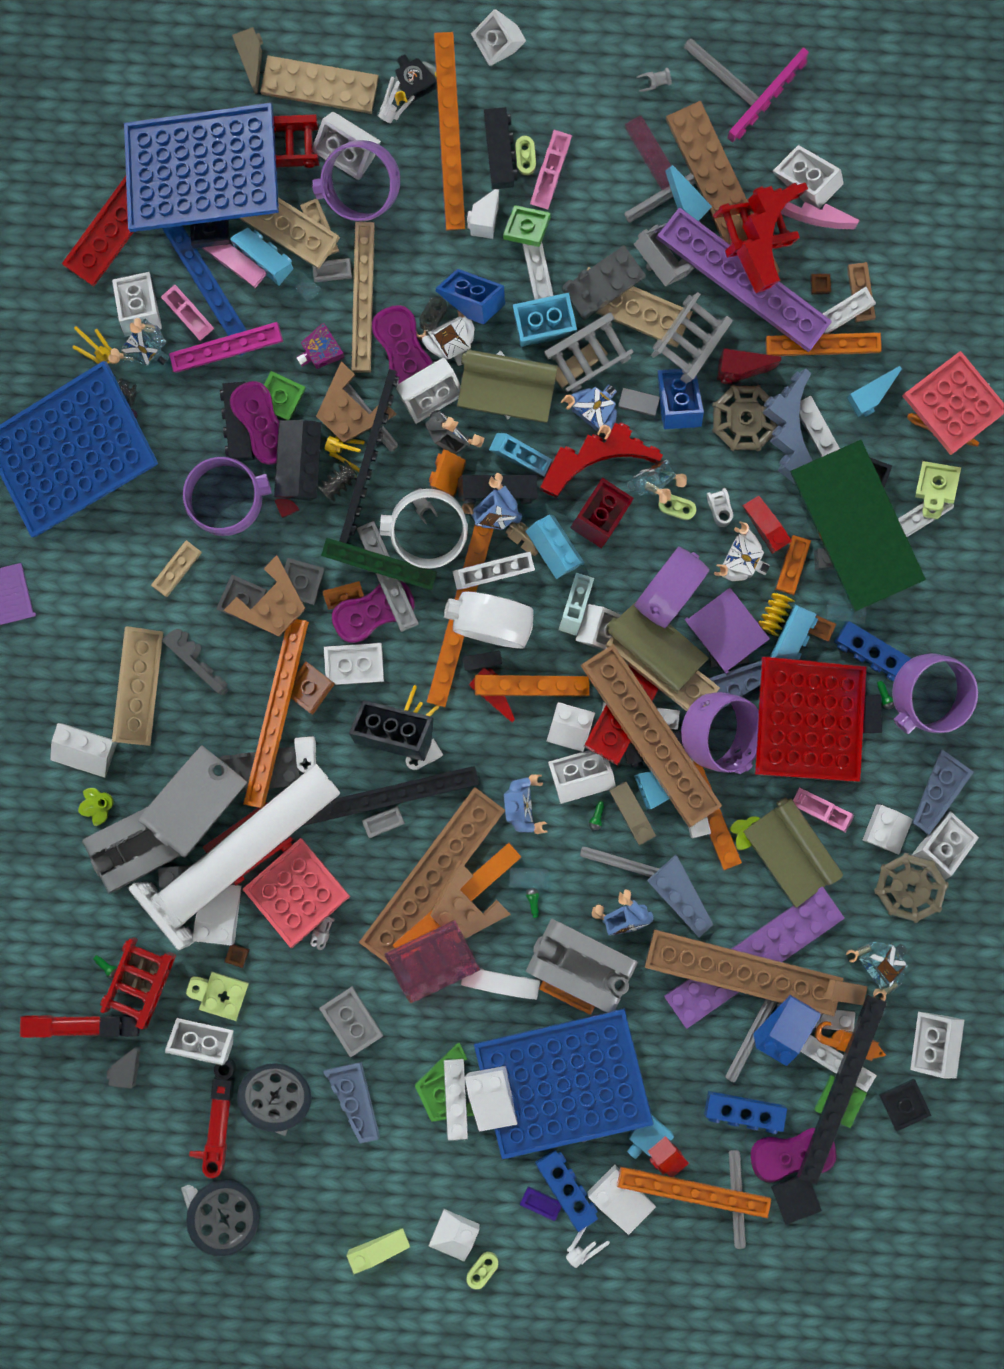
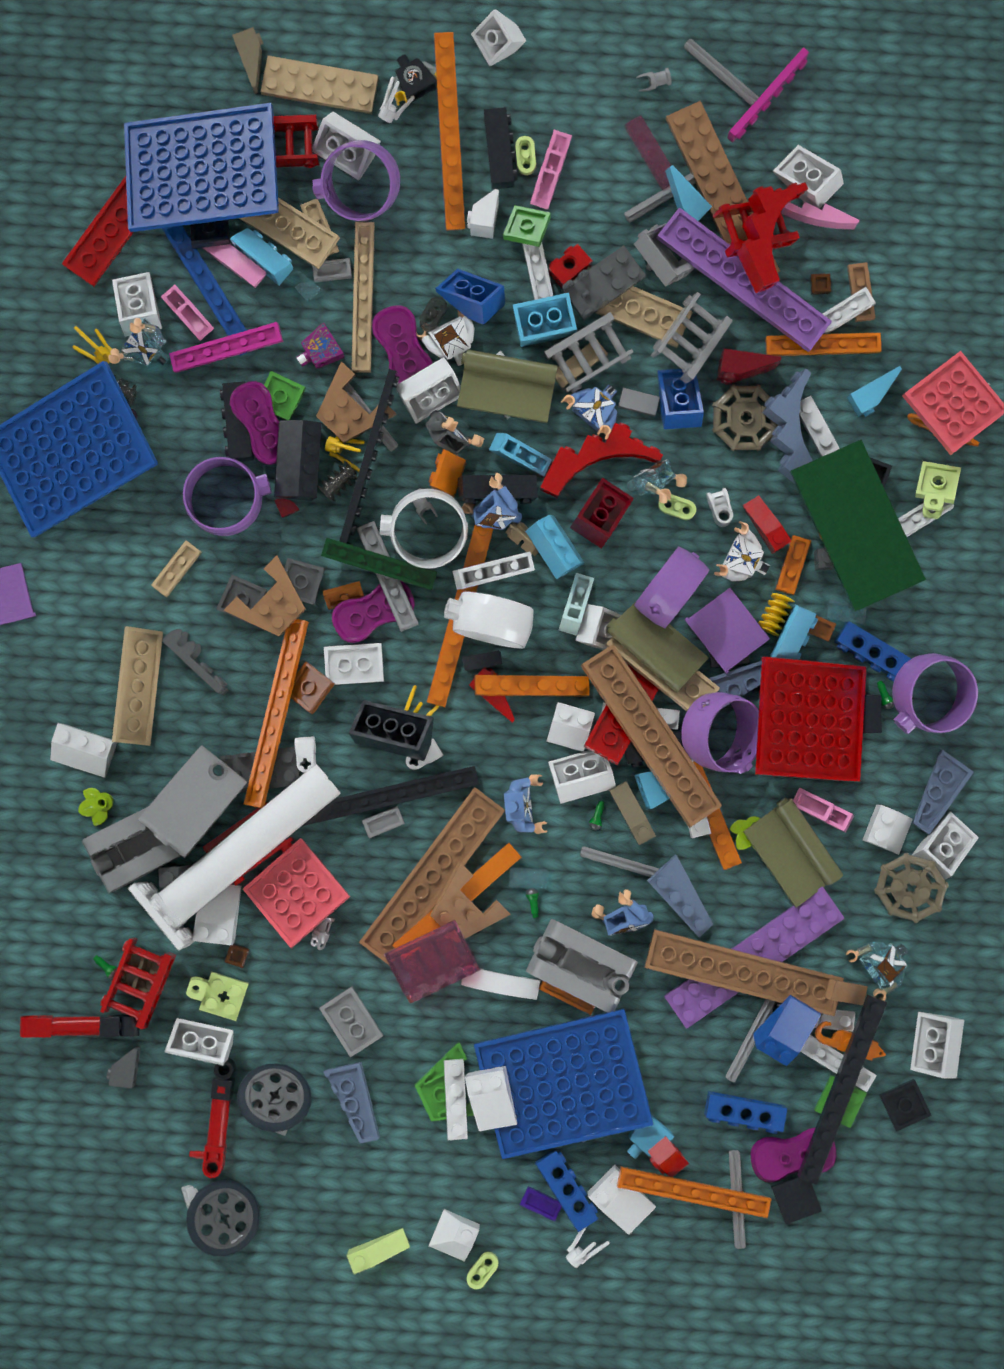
(577, 257): none -> red brick

